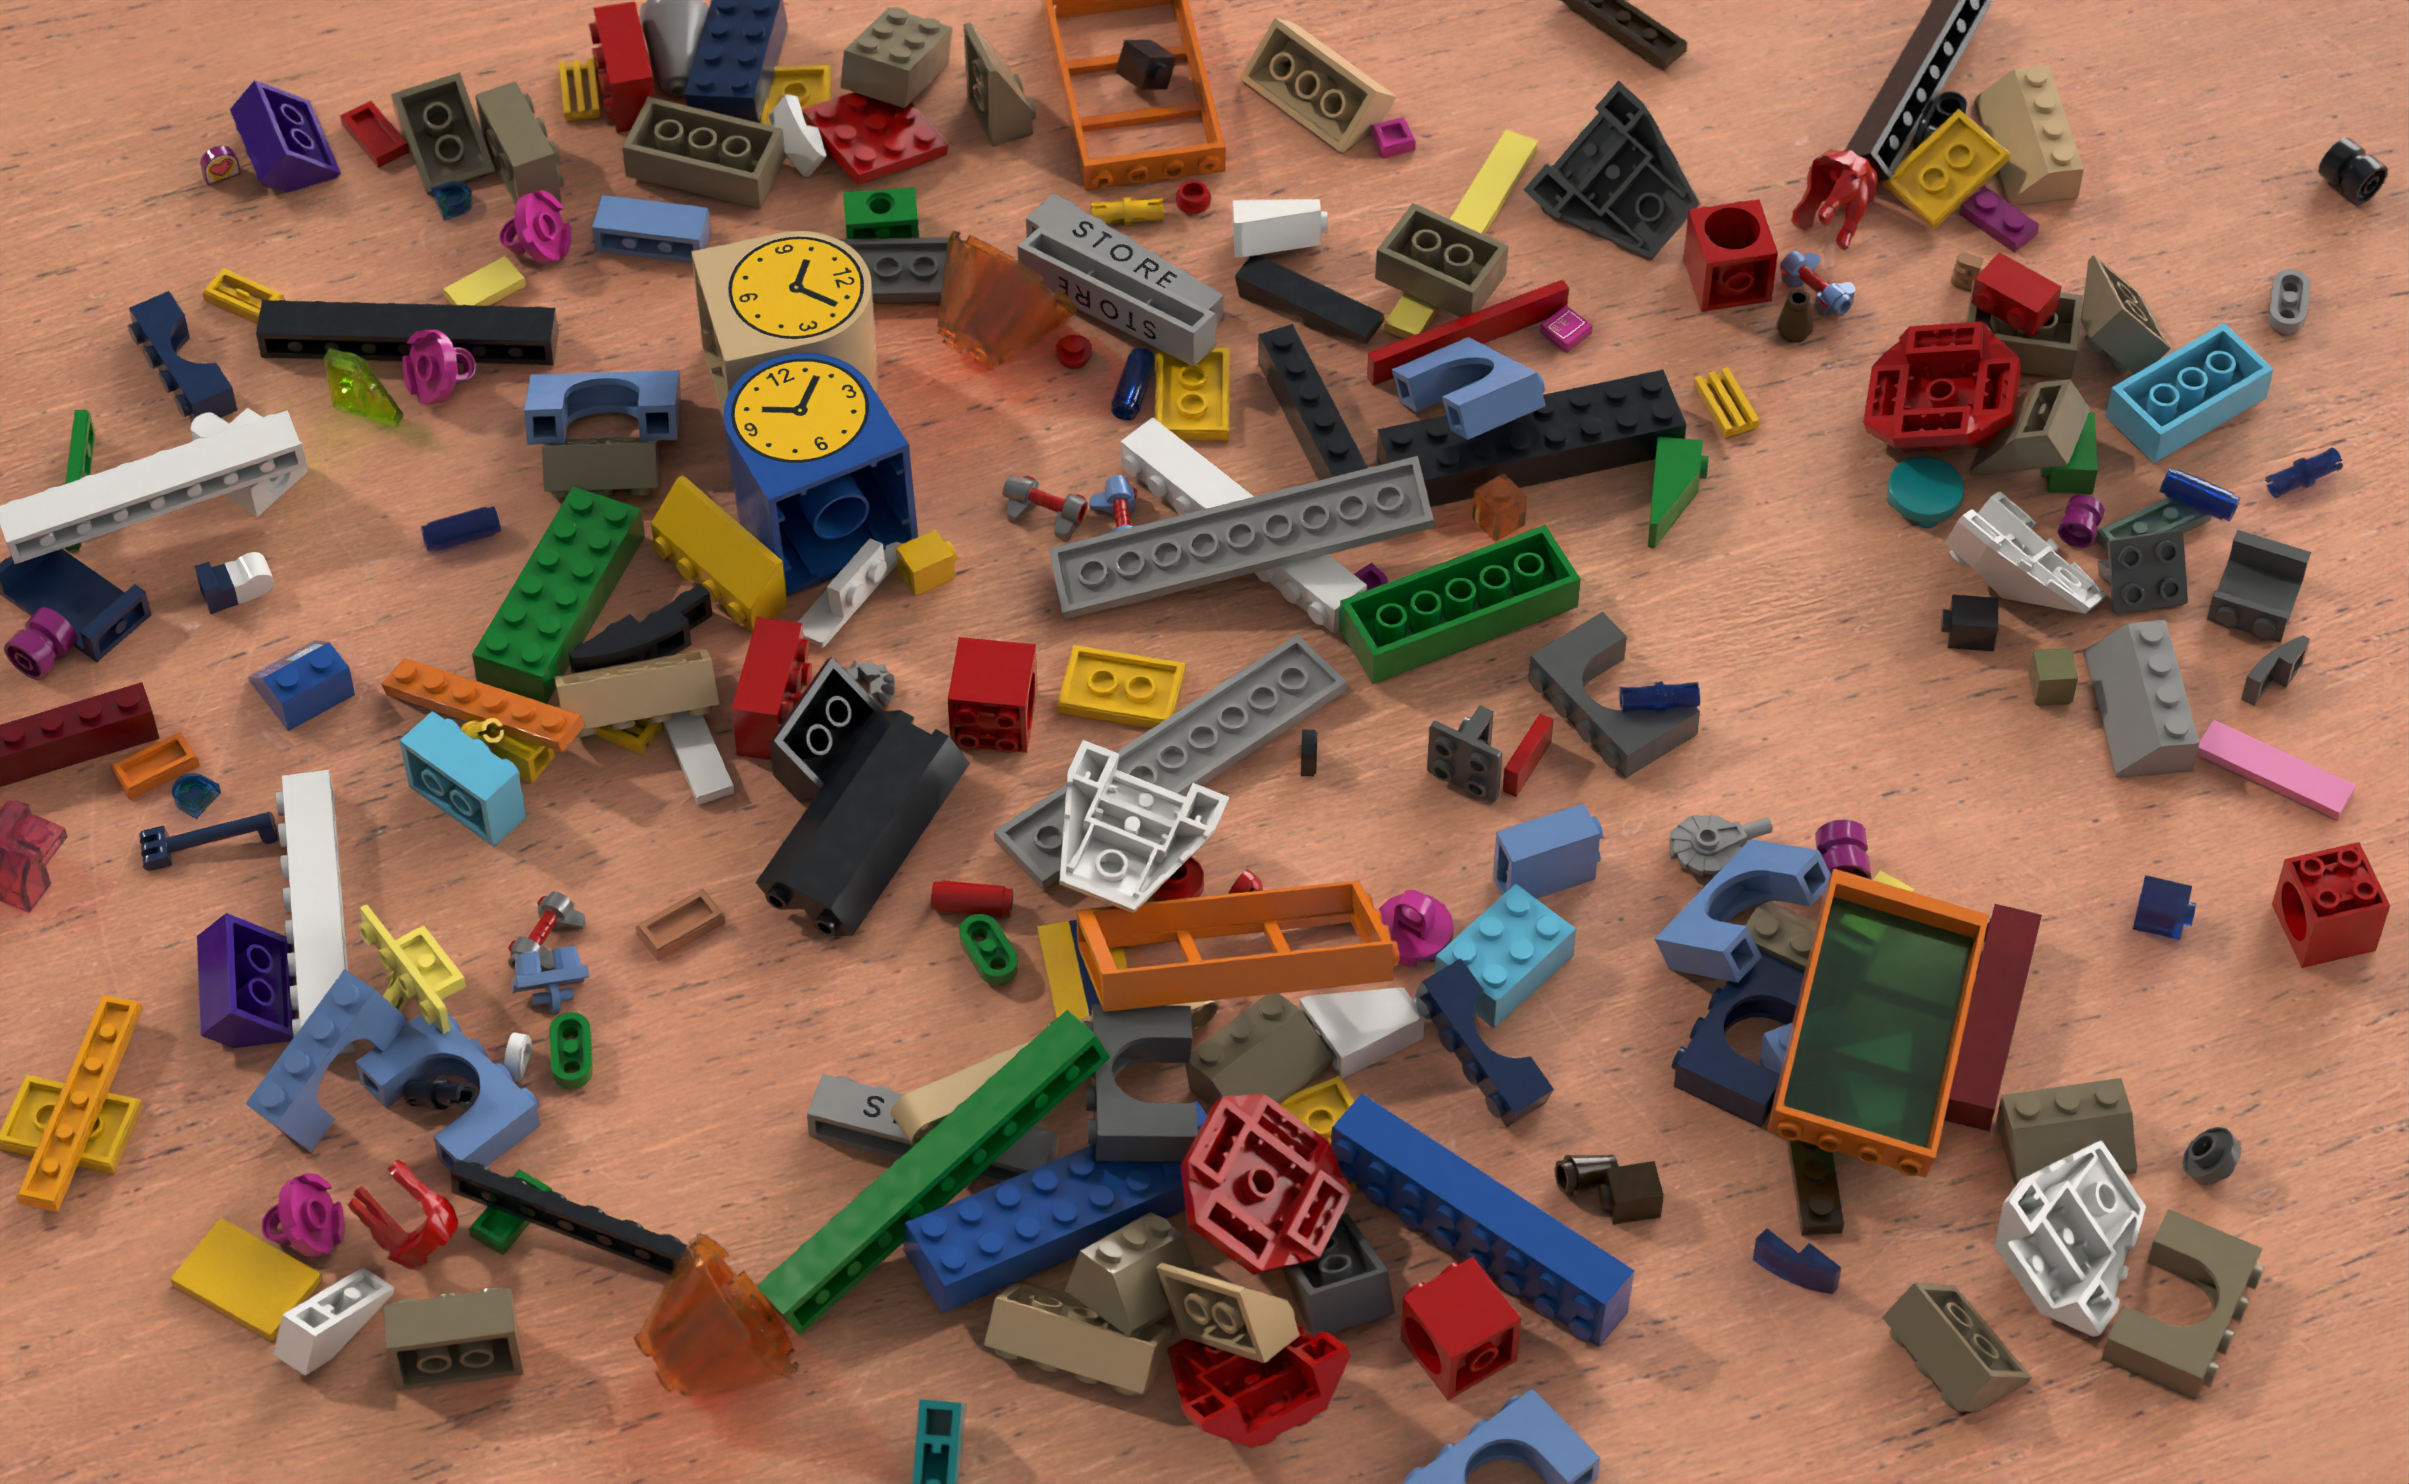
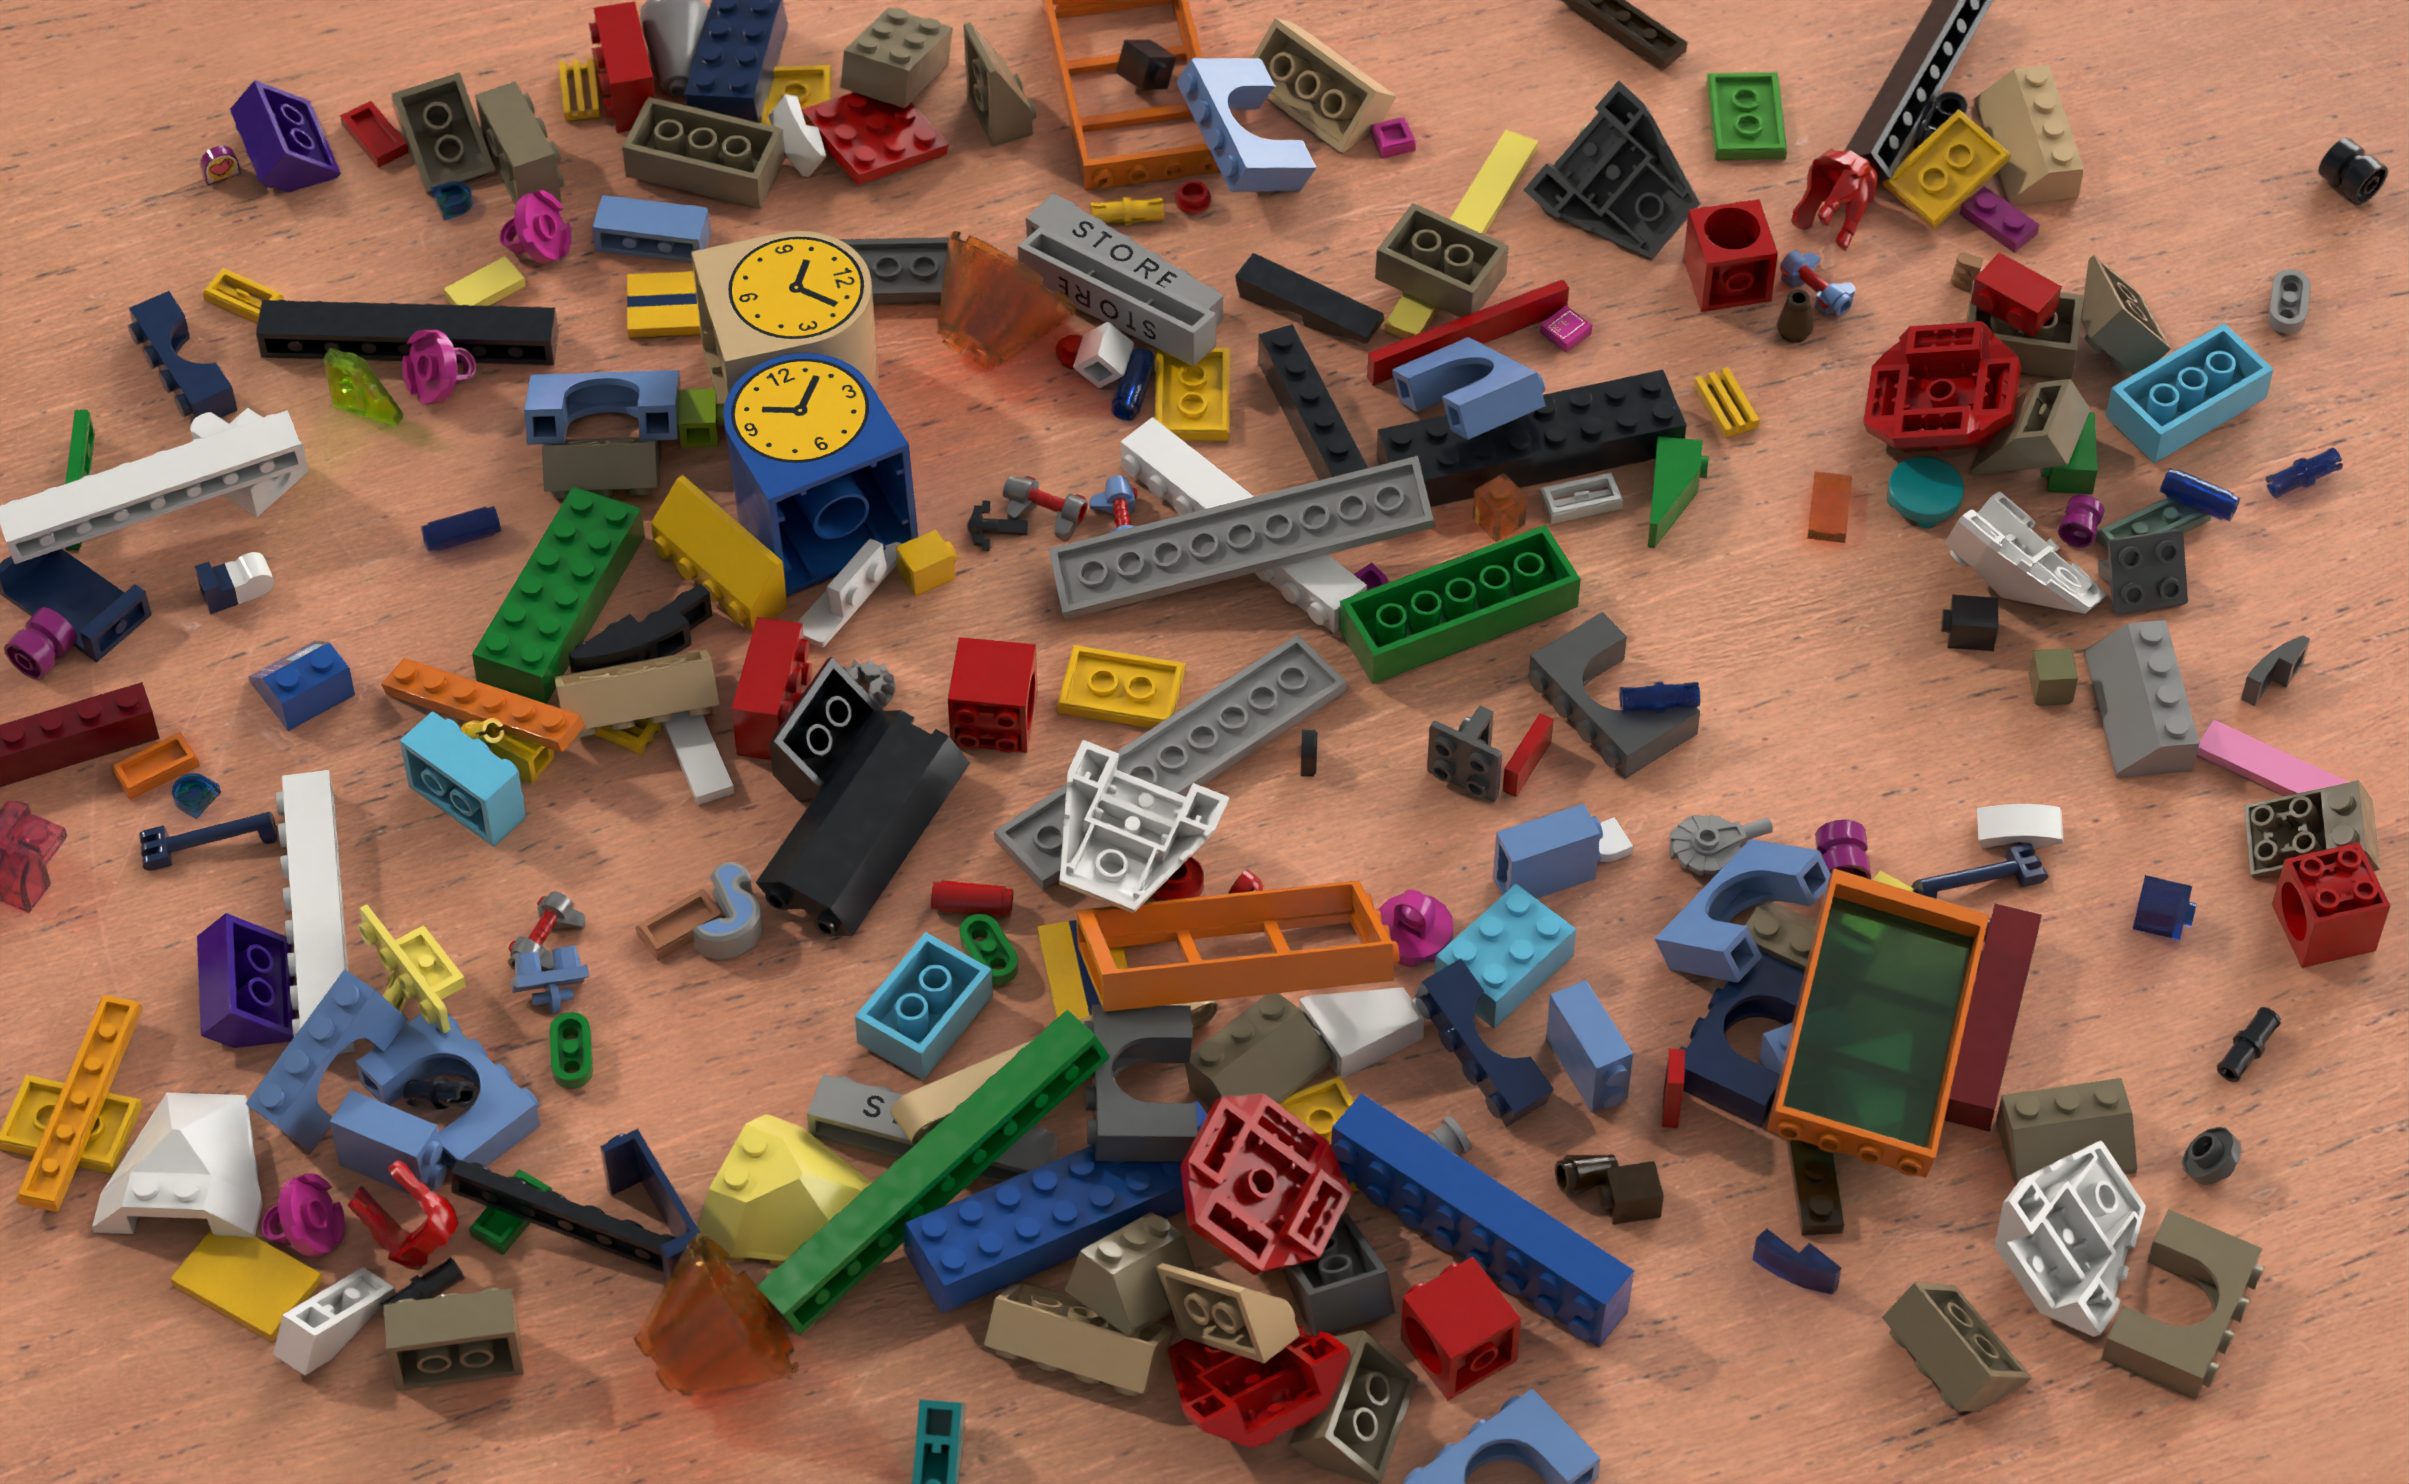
(188, 1164): none -> white wedge
(376, 1135): none -> medium blue brick
(430, 1284): none -> black pin
(518, 1055): white tile -> none
(629, 1162): none -> dark blue panel
(662, 305): none -> yellow tile
(699, 417): none -> lime brick
(742, 922): none -> light grey animal
(776, 1191): none -> light yellow wedge
(881, 214): green brick -> none
(924, 1006): none -> medium azure brick
(978, 525): none -> black piece
(1103, 355): none -> white brick
(1244, 159): none -> medium blue arch
(1276, 225): white slope -> none
(1363, 1415): none -> dark tan slope
(1451, 1136): none -> light grey piece
(1583, 502): none -> white tile
(1589, 1046): none -> medium blue brick
(1614, 842): none -> white tile
(1673, 1088): none -> red tile
(1746, 116): none -> bright green tile
(1829, 507): none -> clear orange tile
(2019, 863): none -> dark blue hinge
(2020, 823): none -> white slope
(2248, 1044): none -> black pin
(2259, 586): dark grey panel -> none
(2309, 824): none -> dark tan slope

